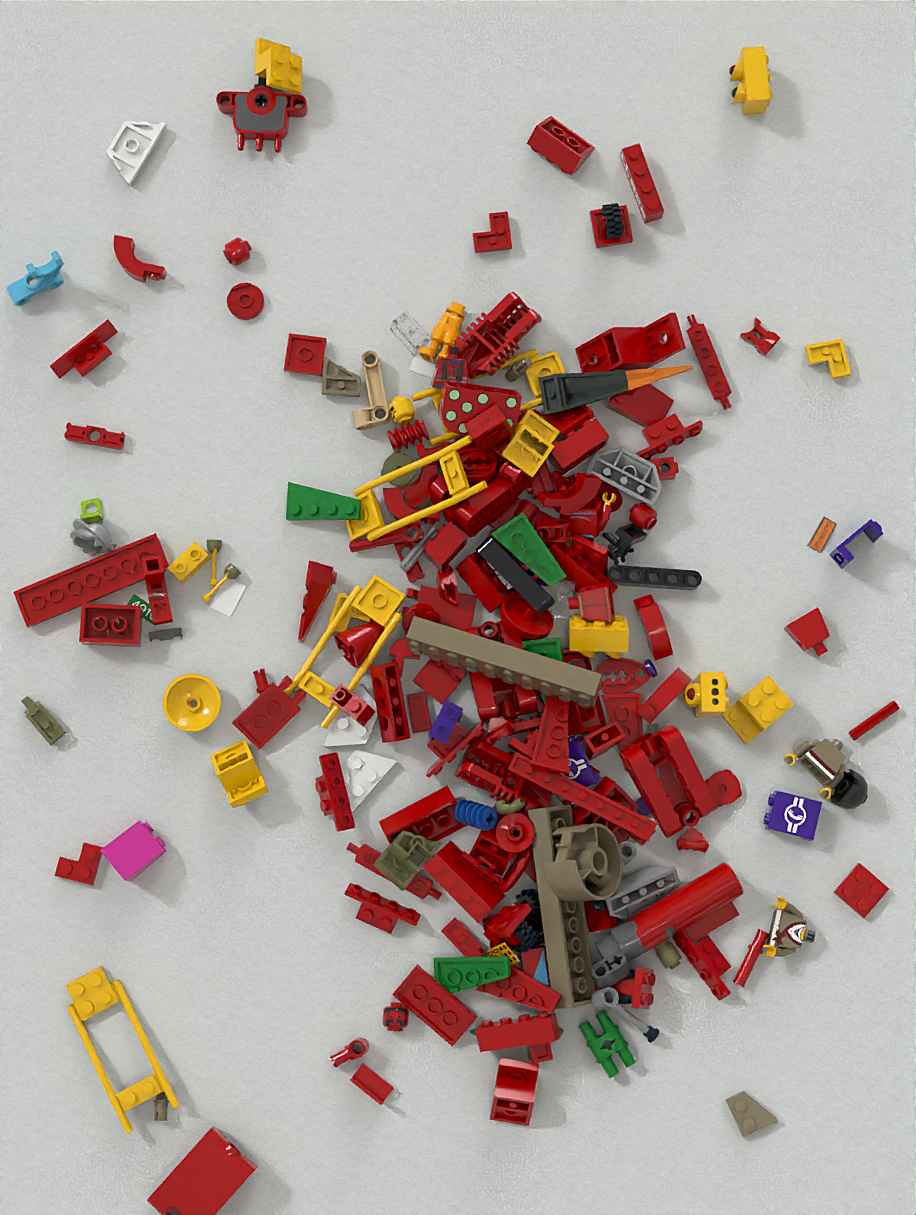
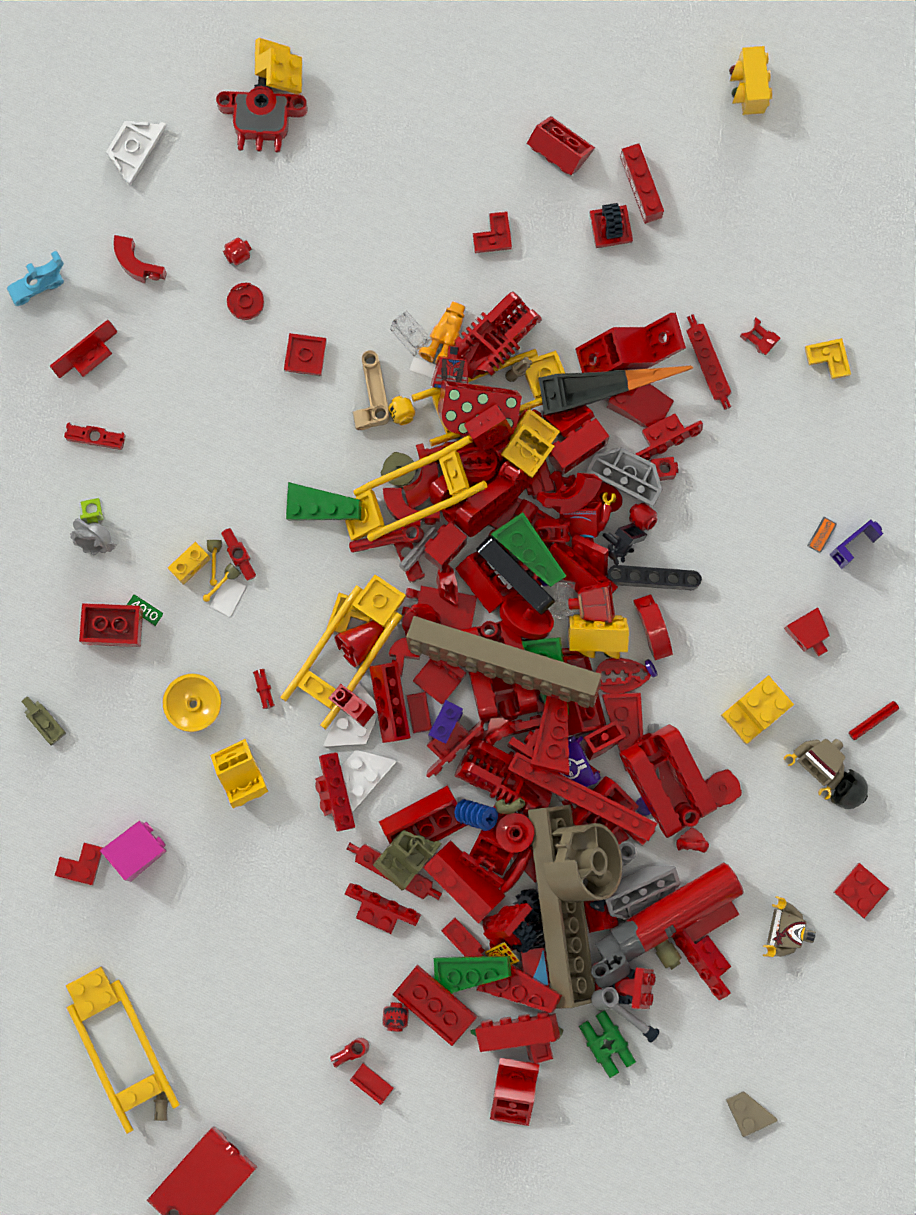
(87, 581): red plate -> none
(156, 589): red arch -> none
(165, 634): black piece -> none
(243, 562): none -> red axle
(269, 712): red tile -> none
(319, 584): red wedge -> none
(339, 381): dark tan wing -> none
(407, 435): red piece -> none
(664, 695): red arch -> none
(707, 695): yellow piece -> none
(751, 957): red pin -> none
(792, 815): dark purple panel -> none

